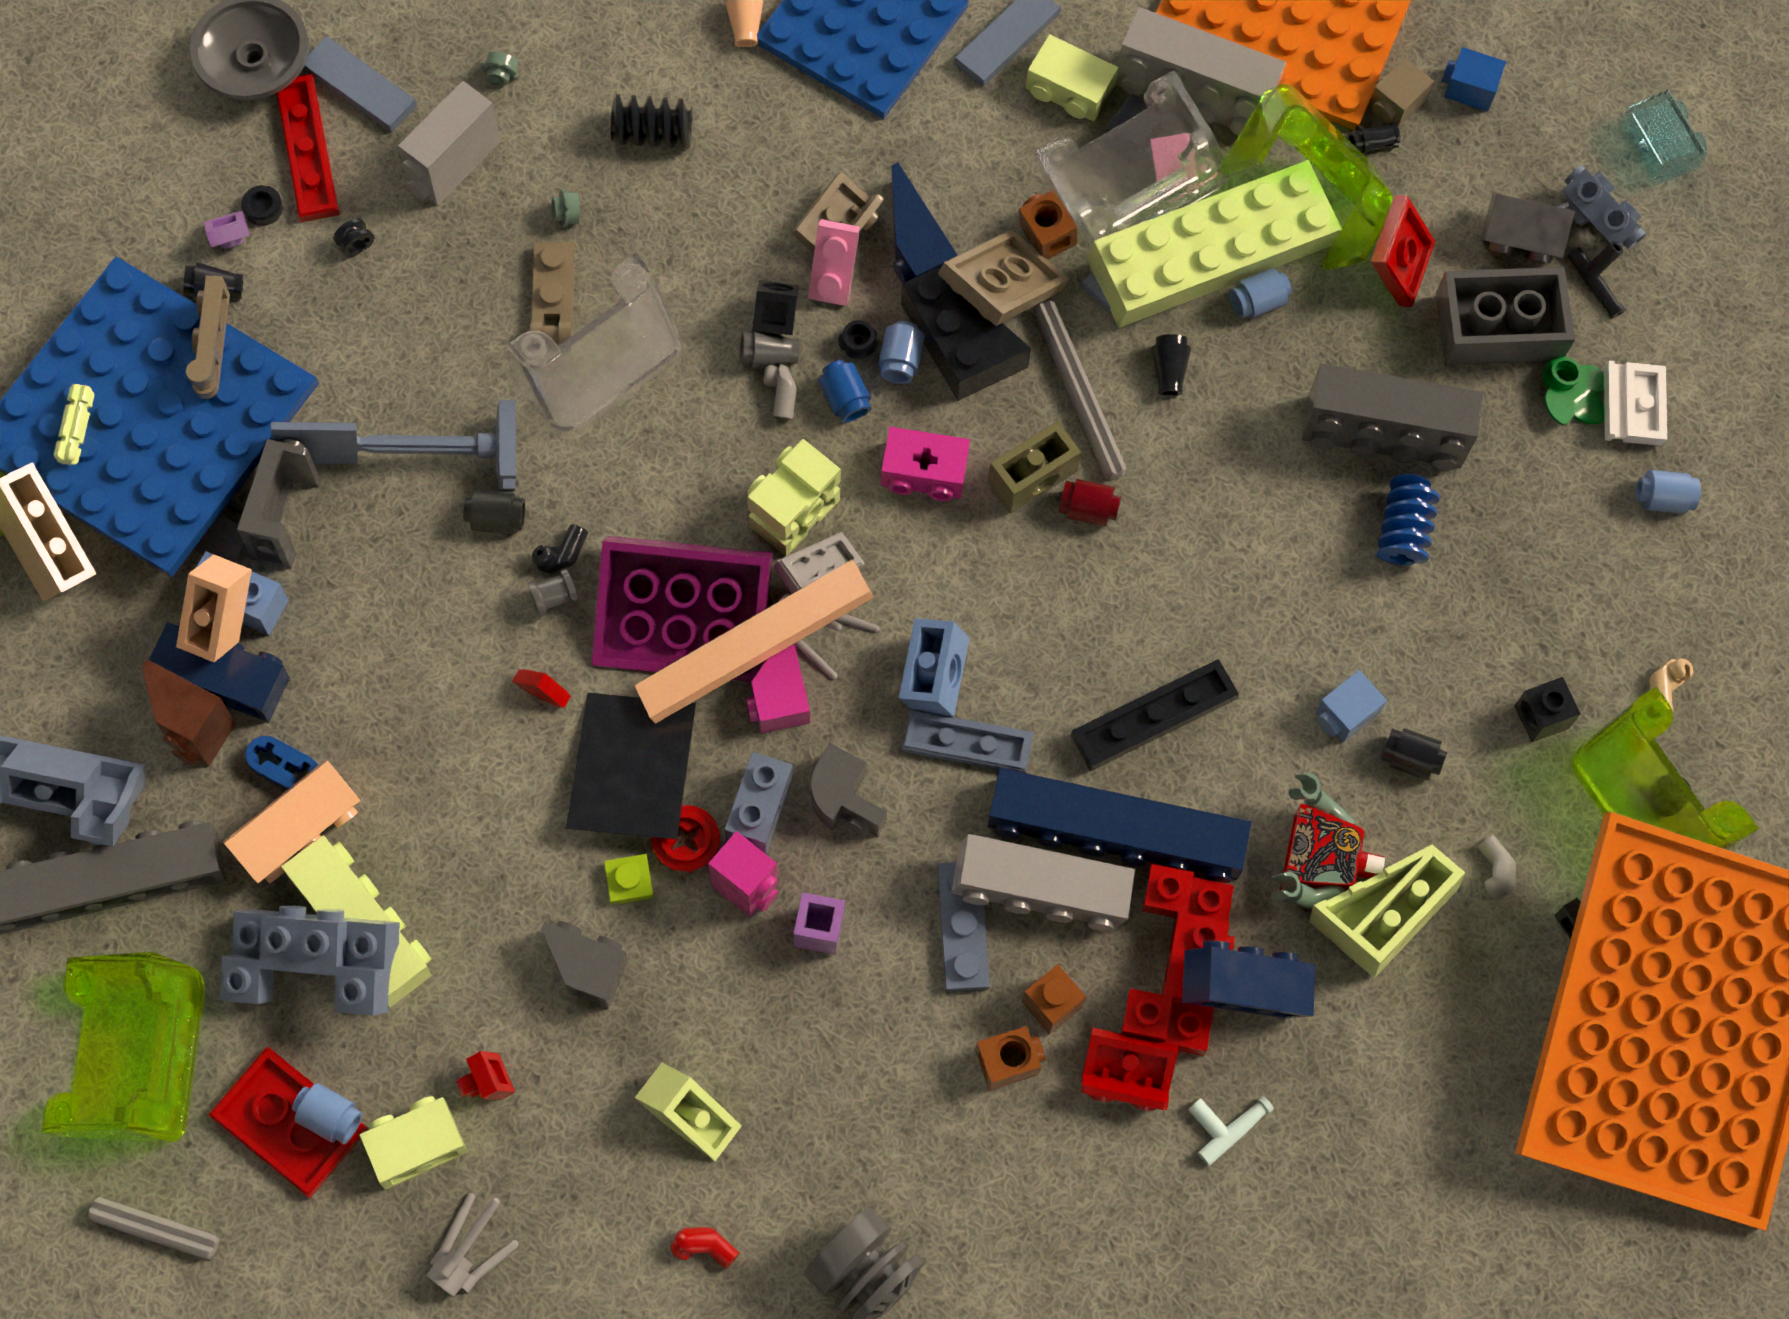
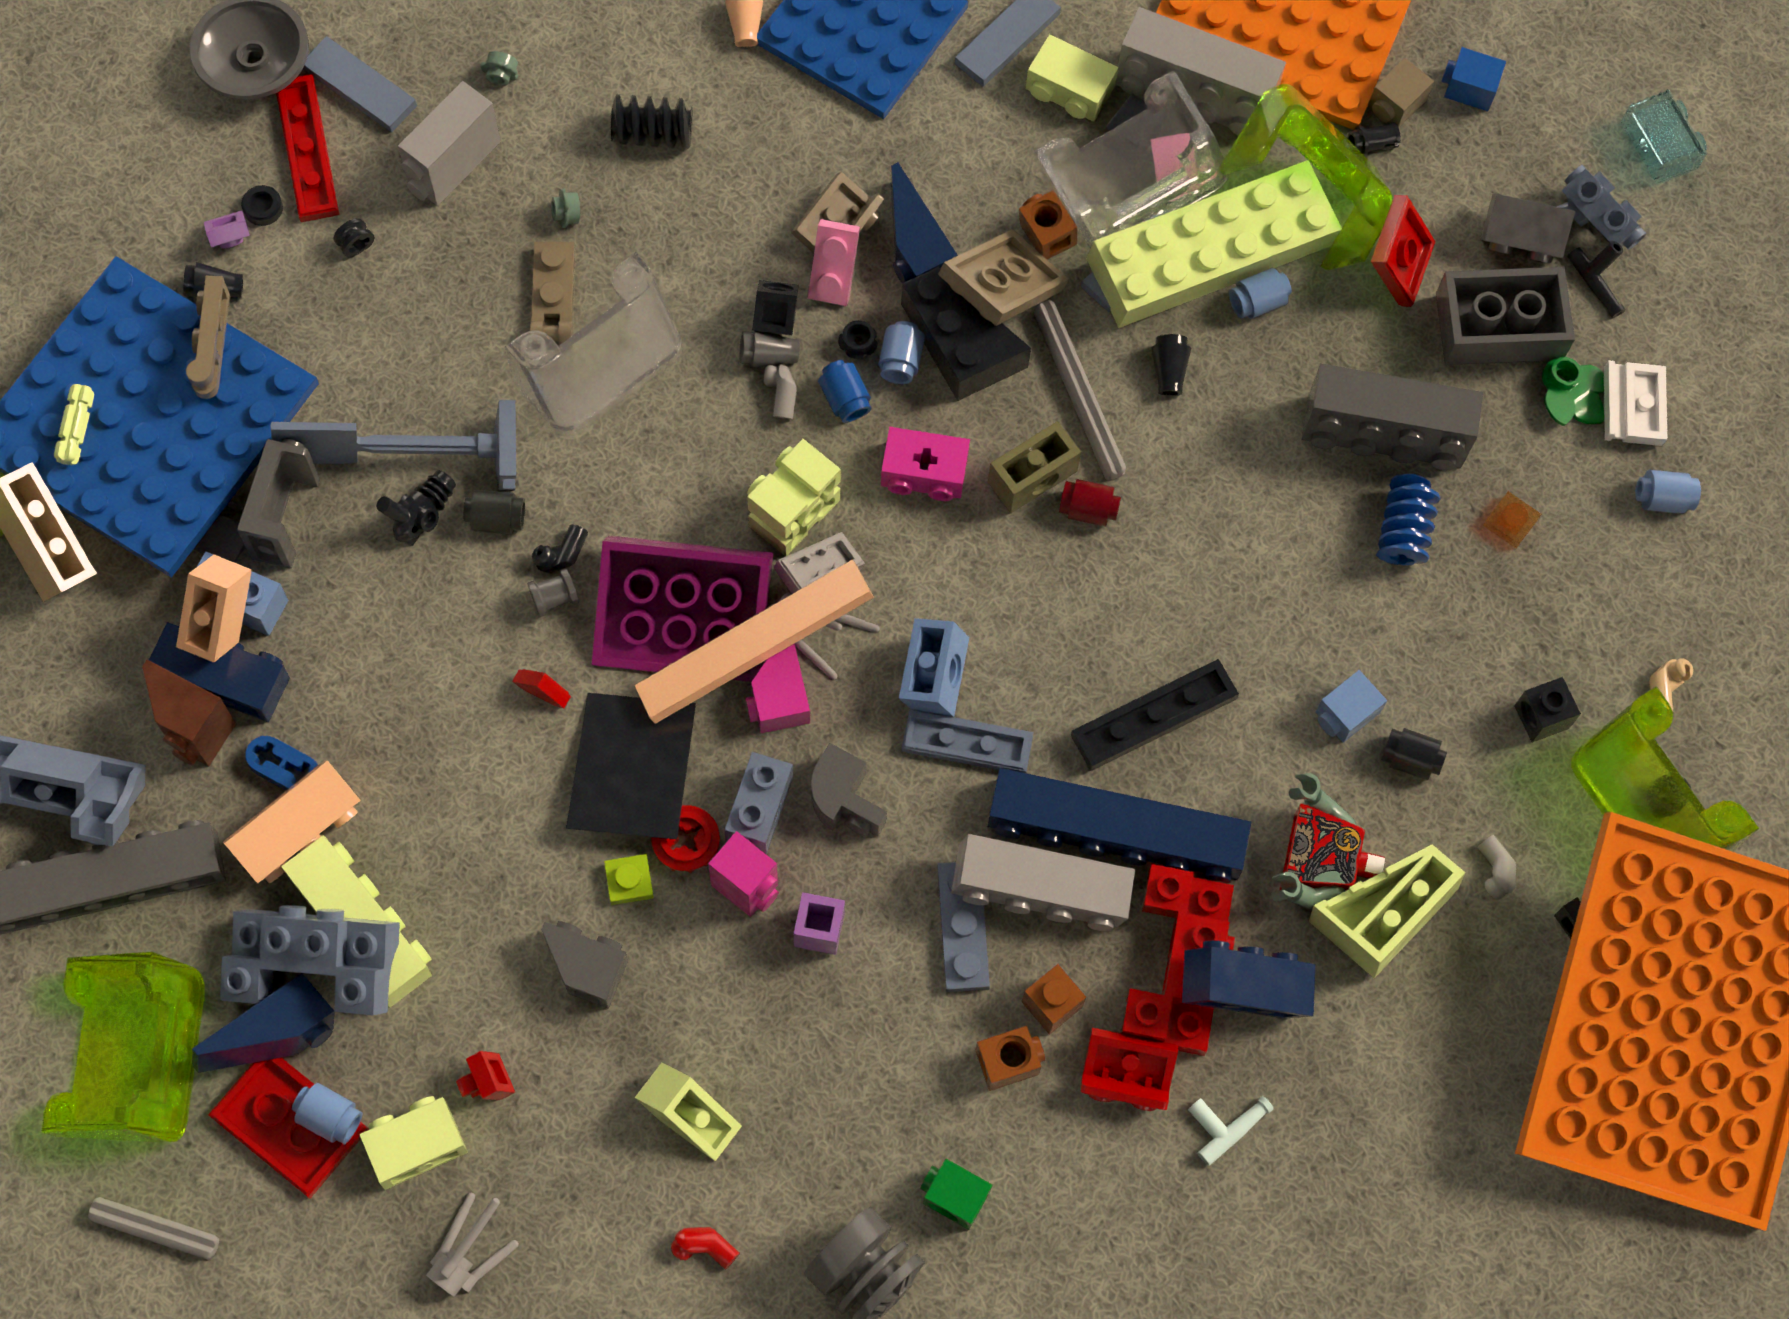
(272, 1029): none -> dark blue slope
(418, 511): none -> black piece
(955, 1193): none -> green brick
(1512, 519): none -> clear orange plate

